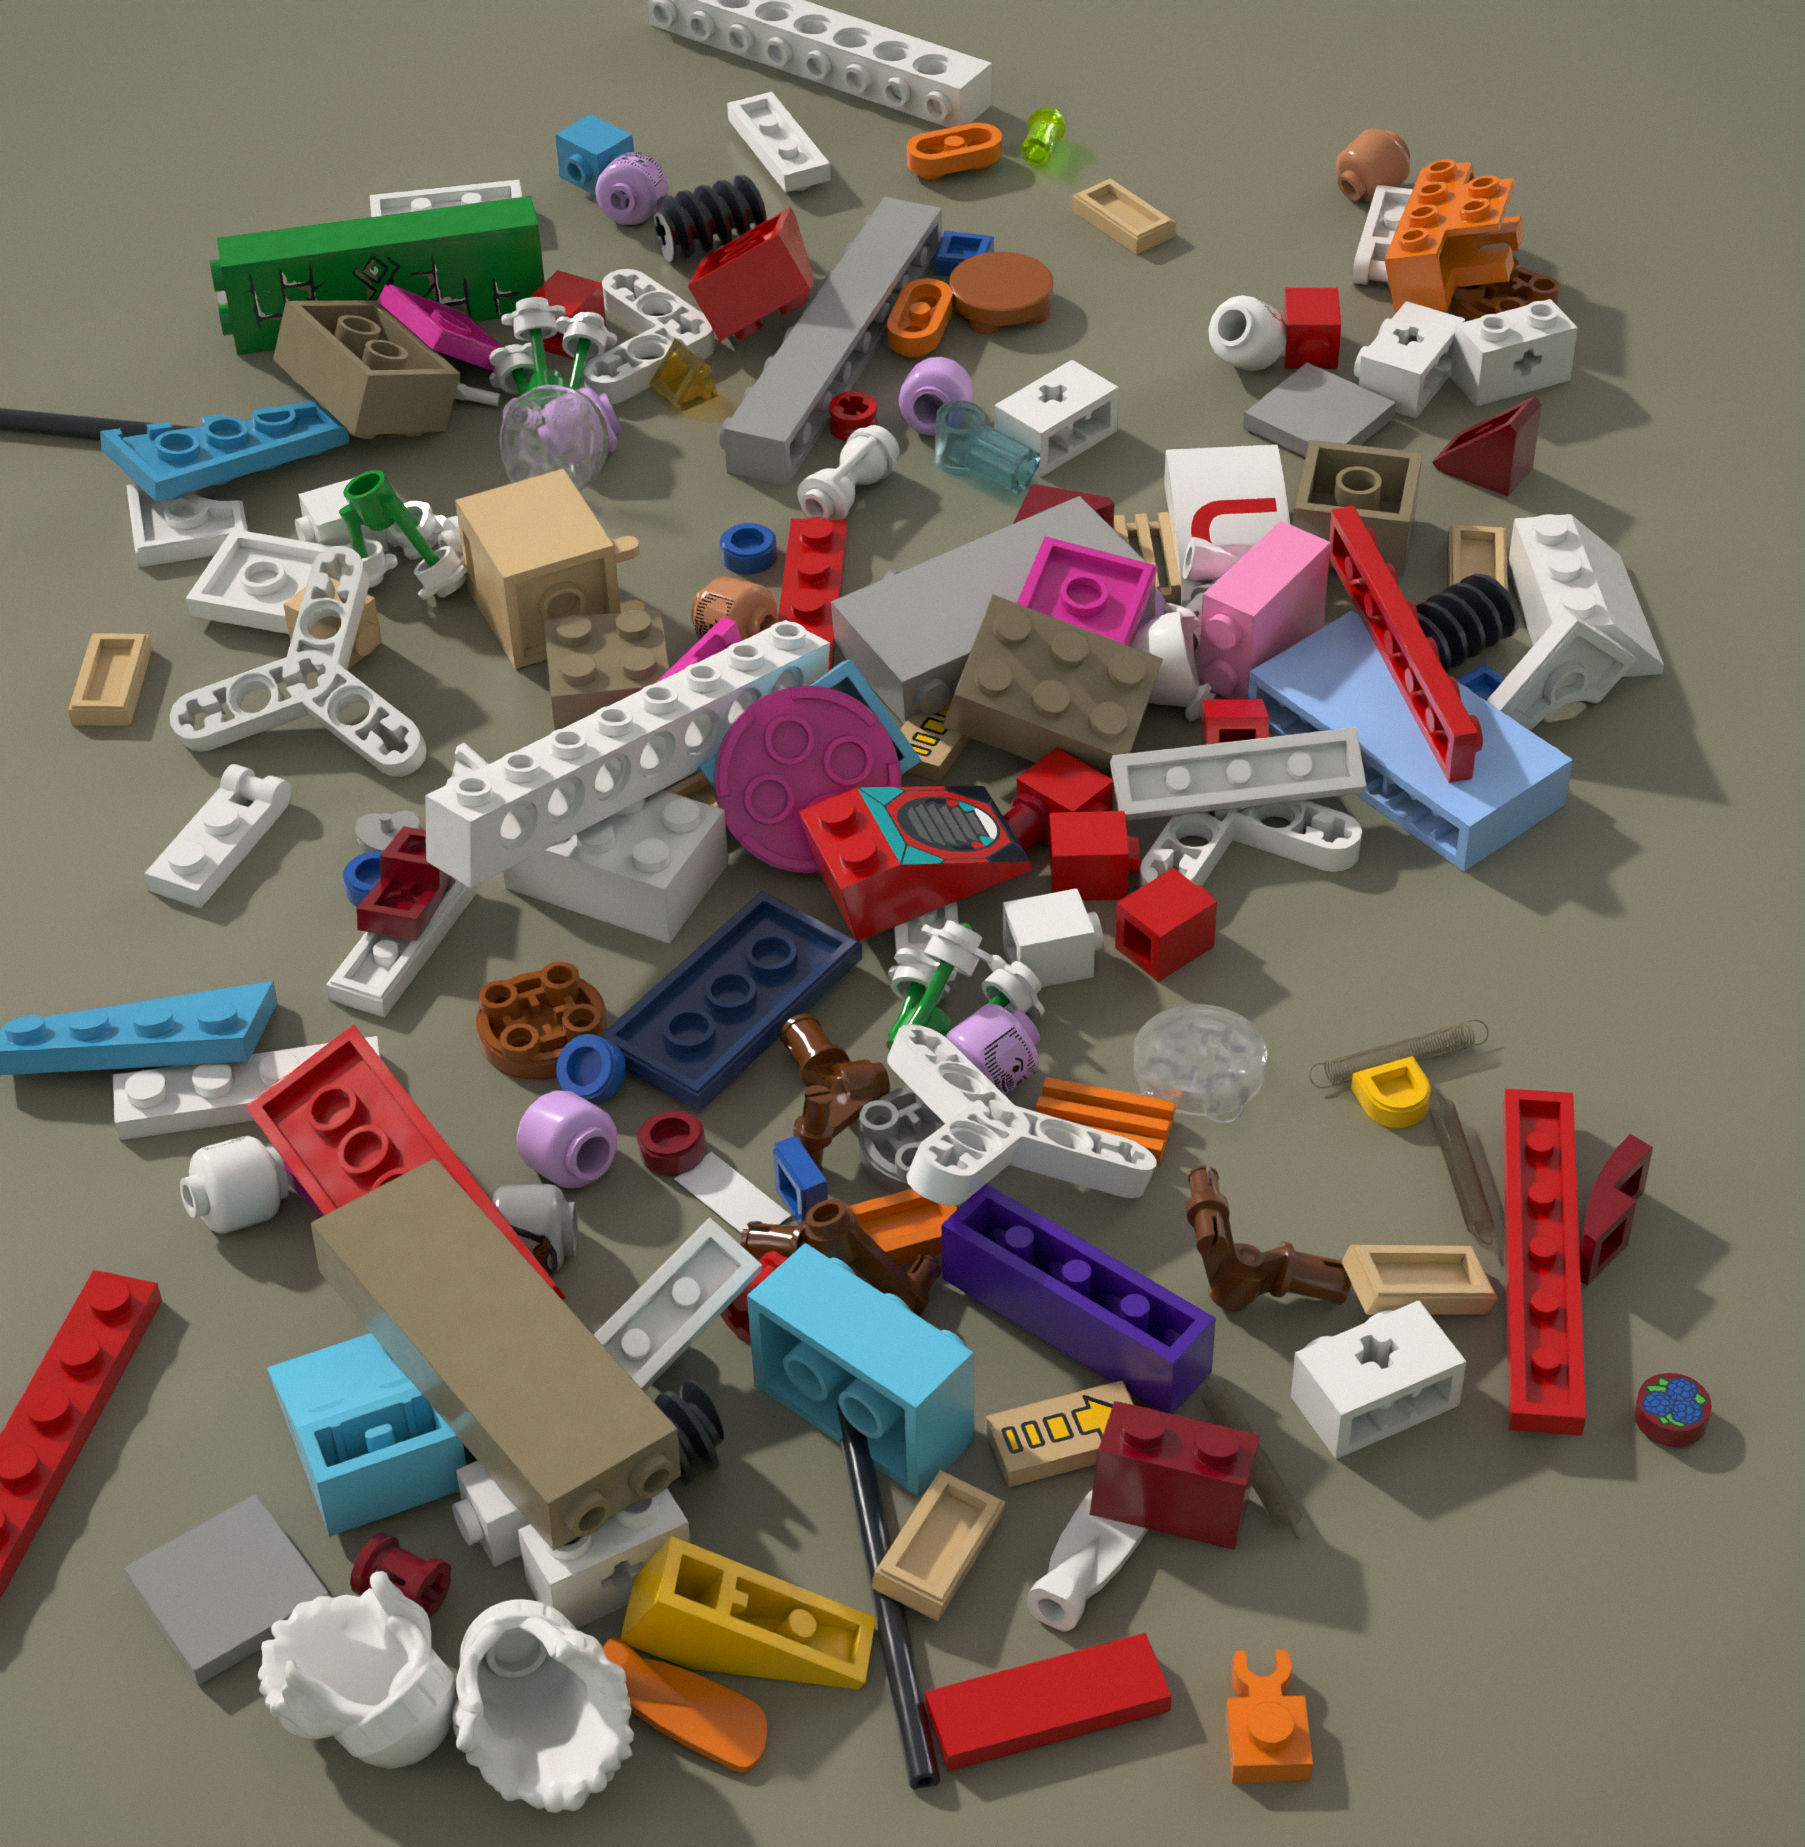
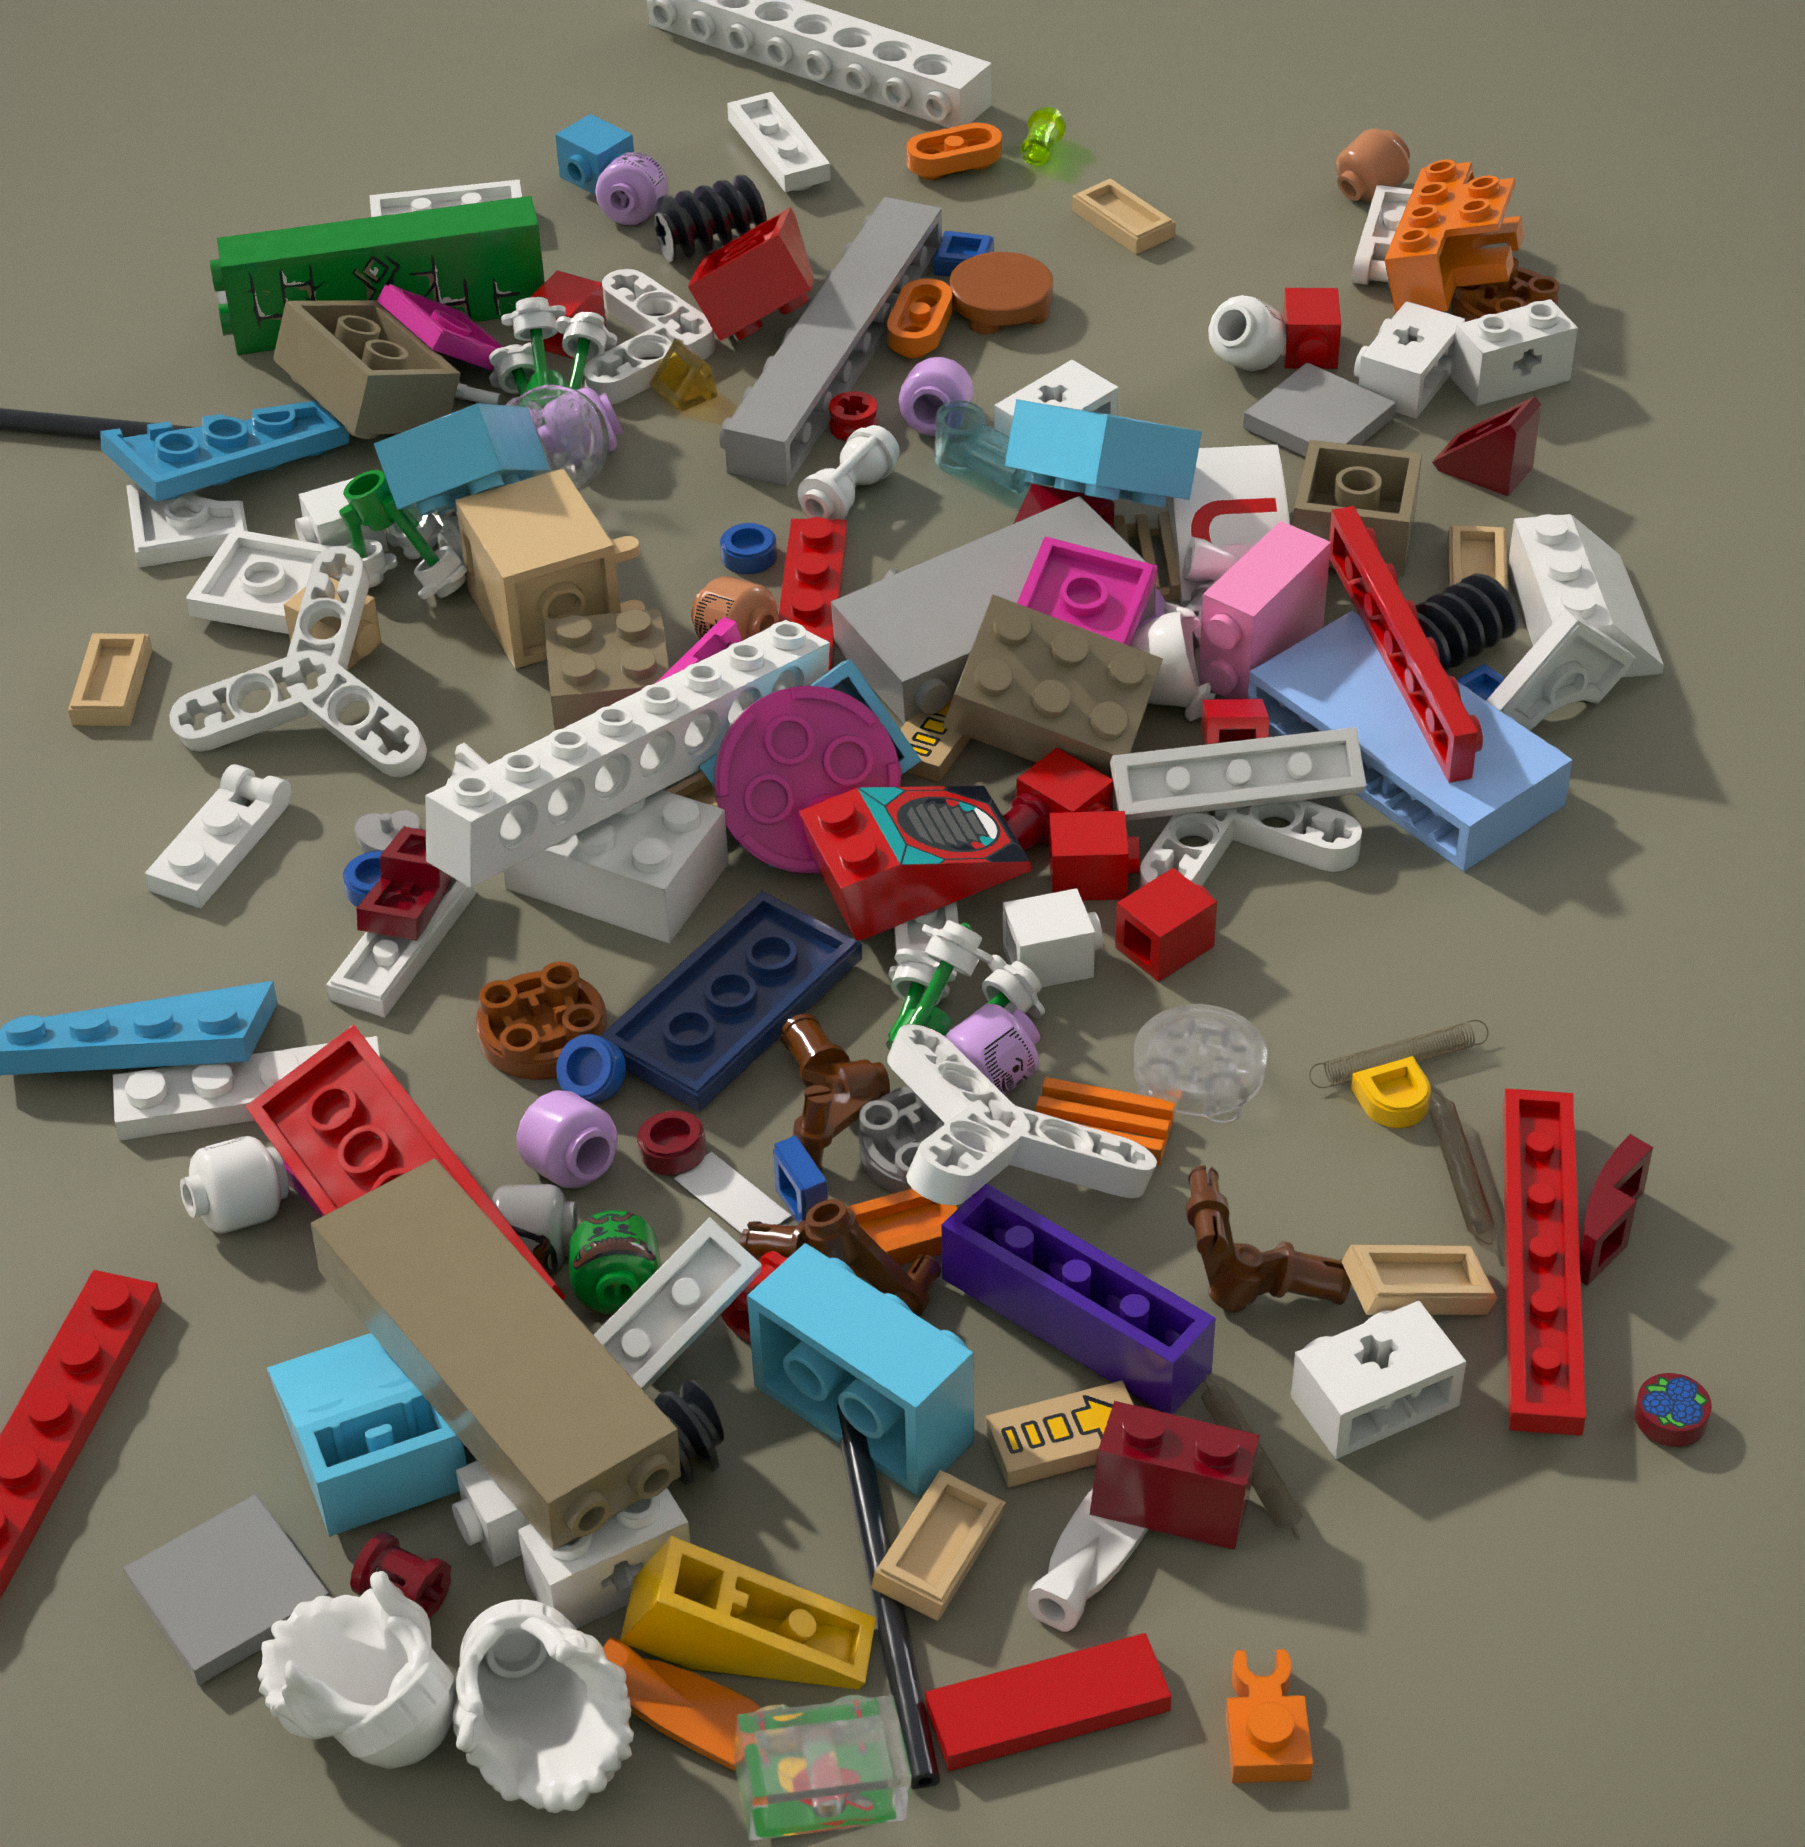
(461, 456): none -> medium azure brick
(611, 1259): none -> green head
(821, 1766): none -> clear brick
(1102, 453): none -> medium azure brick

